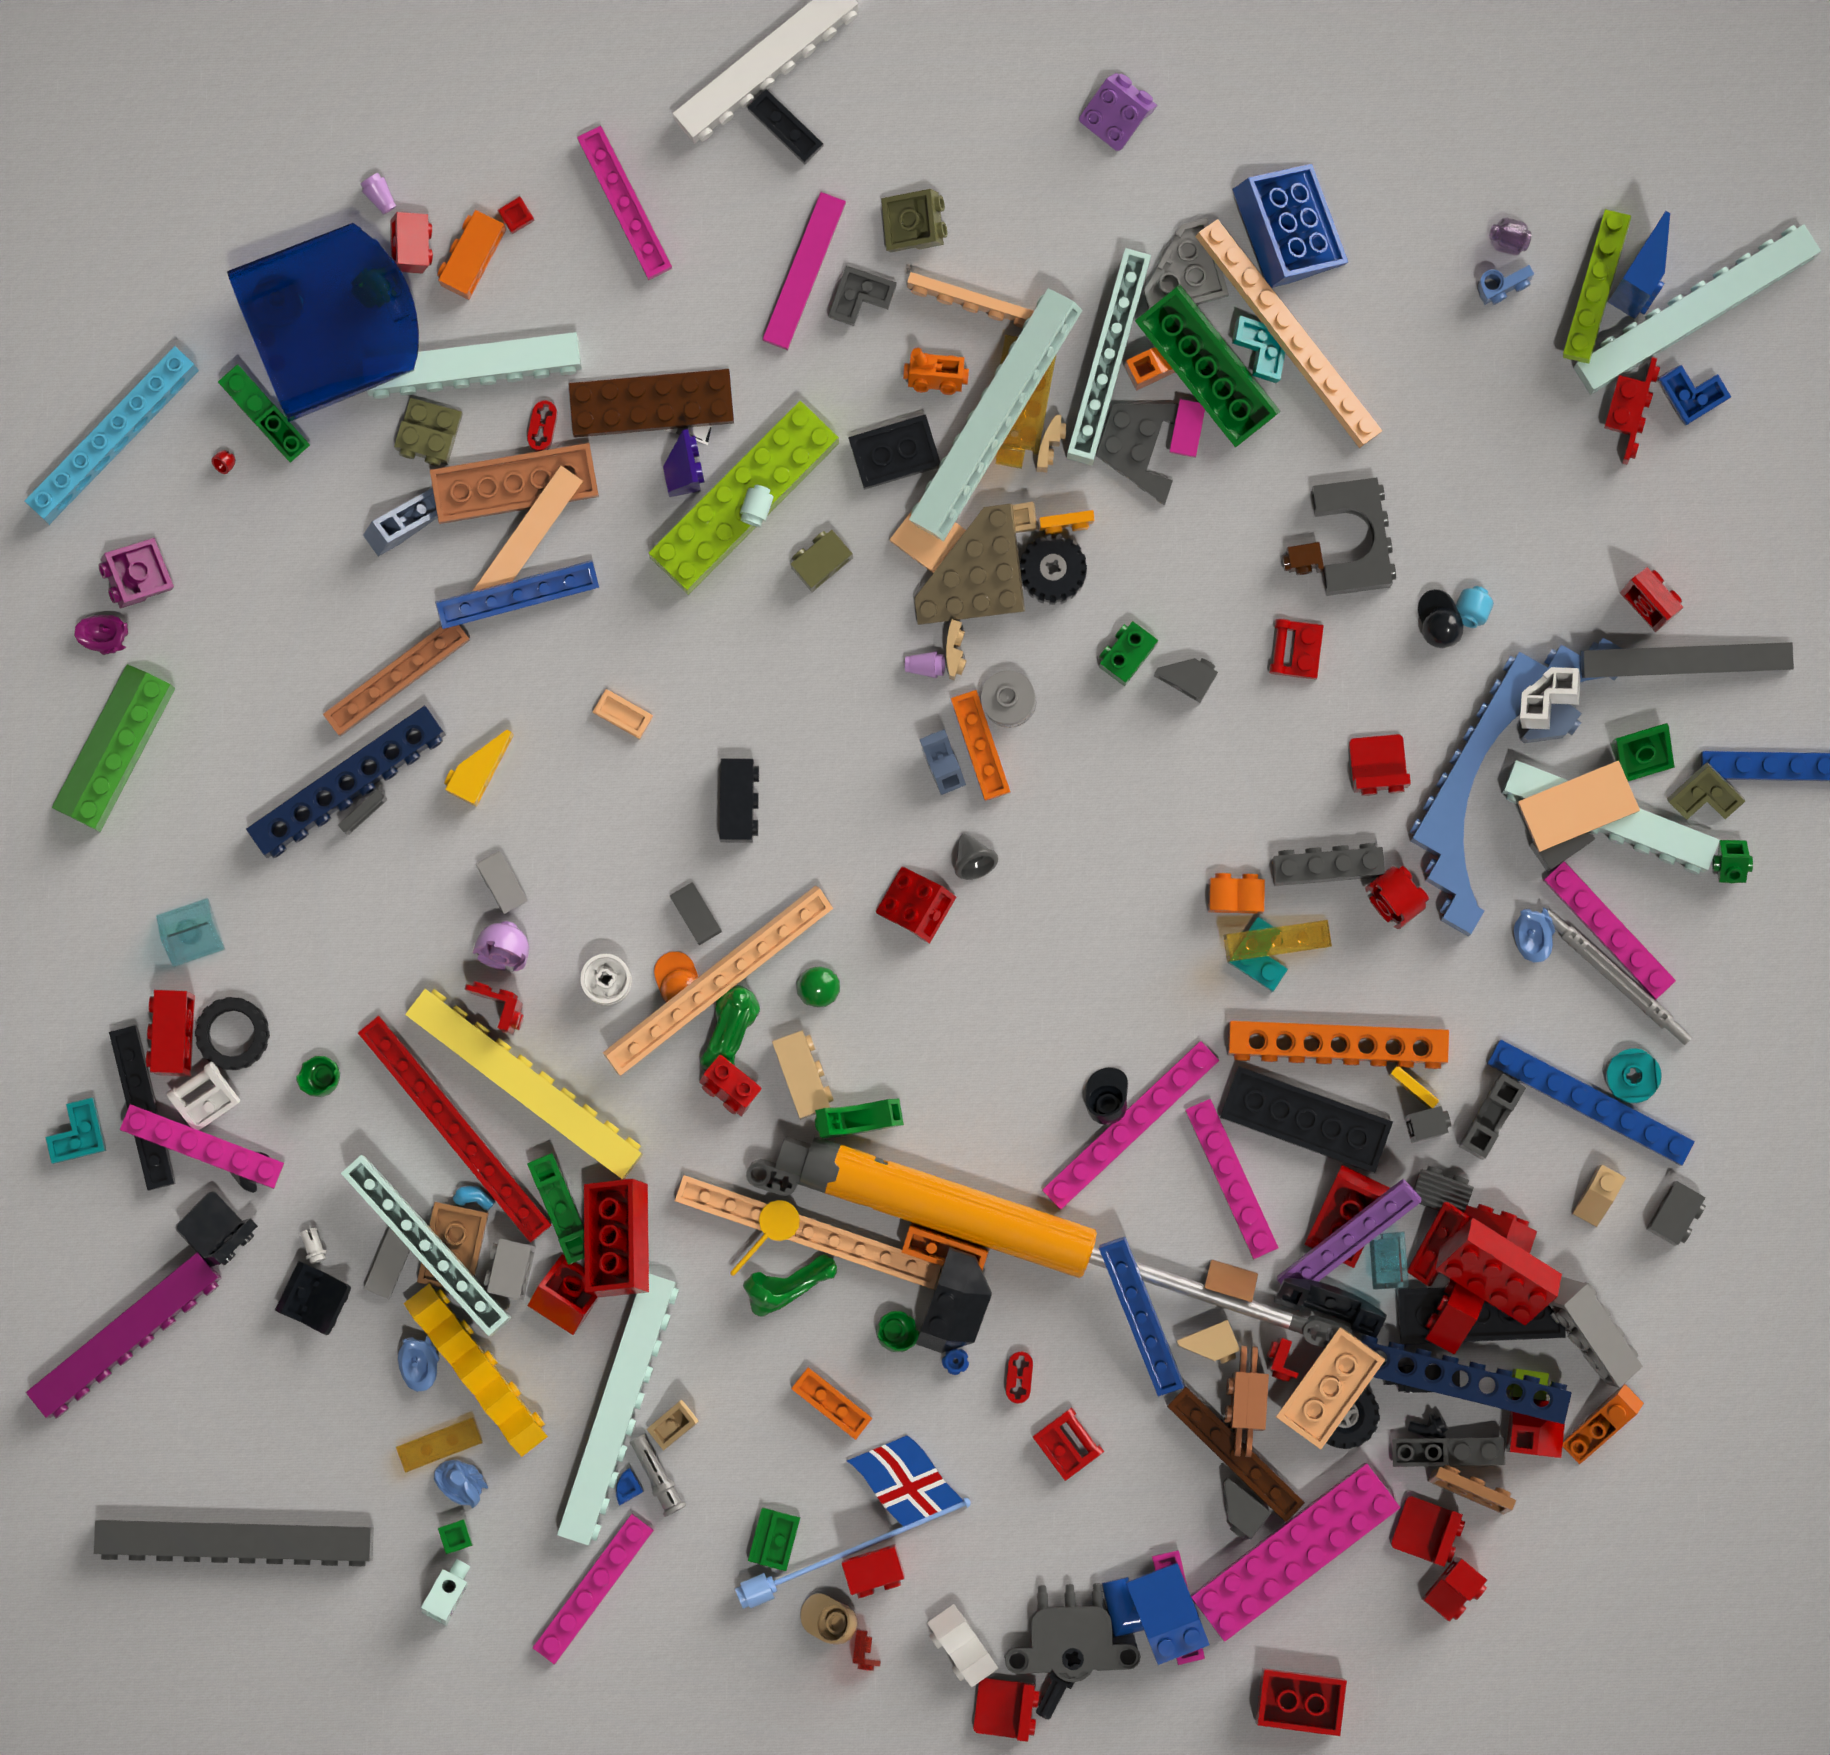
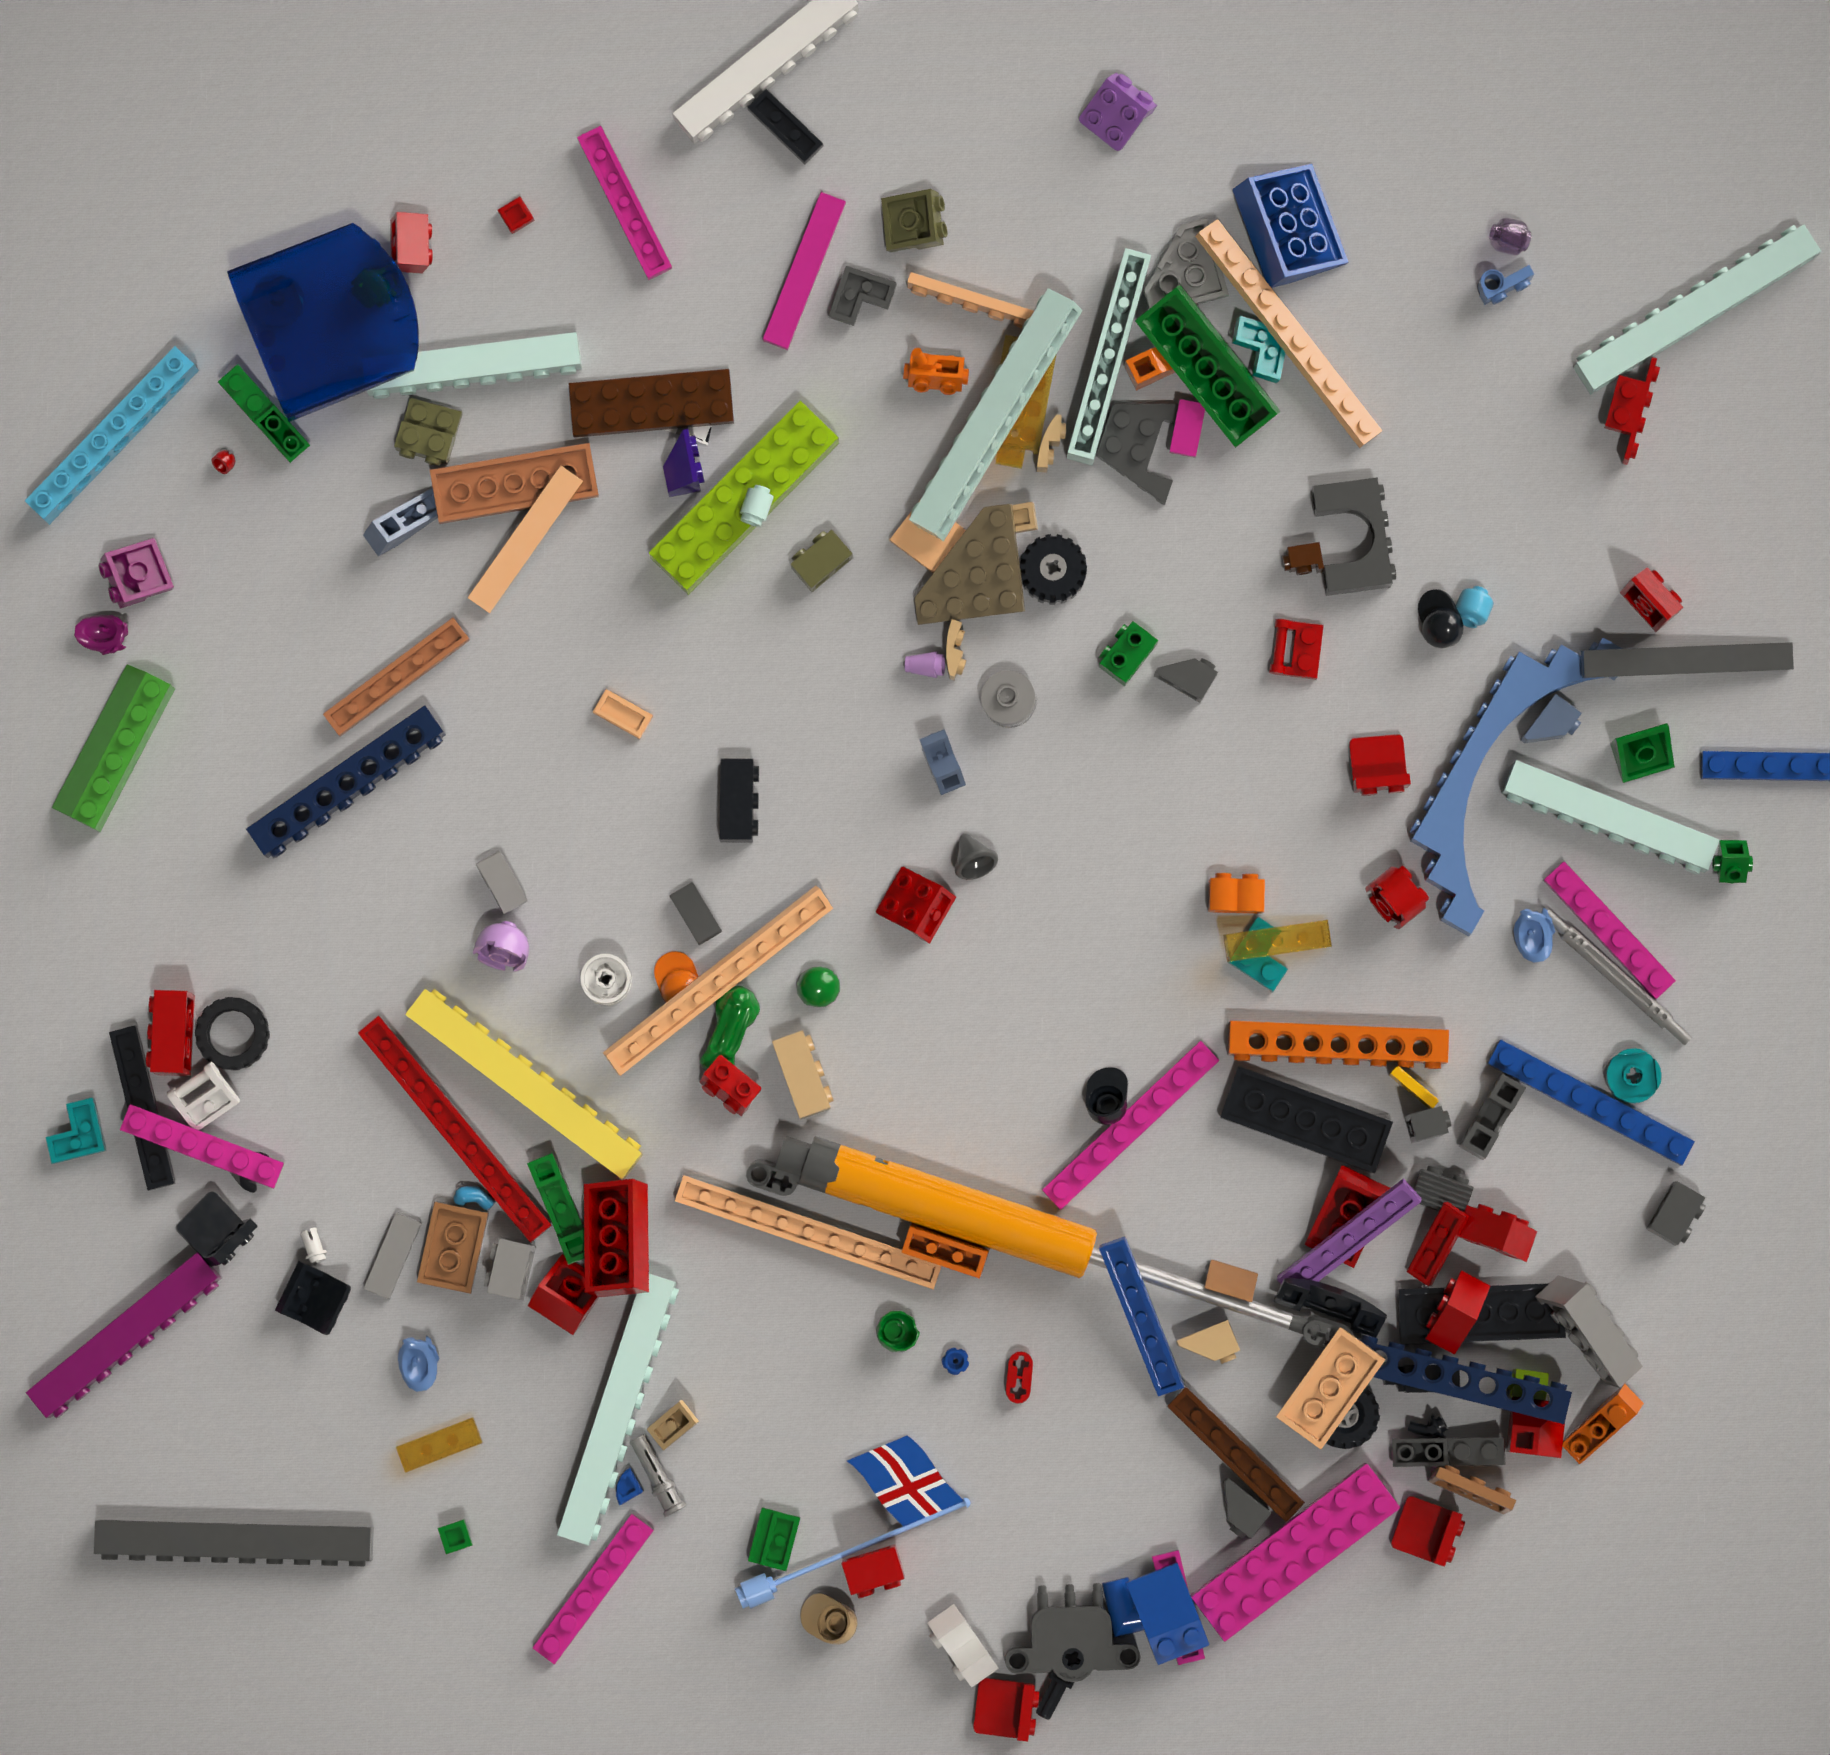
(189, 932): clear light blue slope -> none
(318, 1076): green hair -> none
(362, 812): dark grey tile -> none
(378, 193): lavender cone -> none
(426, 1245): light aqua brick -> none
(440, 1604): light aqua torso -> none
(460, 1482): medium blue hat -> none
(471, 254): orange brick -> none
(475, 772): yellow slope -> none
(476, 1369): yellow brick -> none
(511, 1015): red bracket -> none
(517, 594): blue plate -> none
(535, 426): red beam -> none
(774, 1293): green hair -> none
(778, 1222): yellow piece -> none
(831, 1403): orange plate -> none
(858, 1118): green arch -> none
(862, 1646): clear red bracket -> none
(894, 452): black plate -> none
(956, 1304): black wedge -> none
(980, 745): orange plate -> none
(1060, 1449): red plate -> none
(1076, 520): light orange plate -> none
(1231, 1179): dark pink plate -> none
(1248, 1401): nougat brick -> none
(1278, 1353): red bracket -> none
(1301, 1702): red brick -> none
(1328, 866): dark grey brick -> none
(1389, 1261): clear light blue slope -> none
(1455, 1587): red brick -> none
(1498, 1271): red brick -> none
(1555, 687): white brick -> none
(1557, 854): dark grey slope -> none
(1578, 806): light nougat tile -> none
(1597, 286): lime plate -> none
(1599, 1195): tan slope -> none
(1643, 278): blue slope -> none
(1689, 400): blue brick -> none
(1705, 787): olive plate -> none

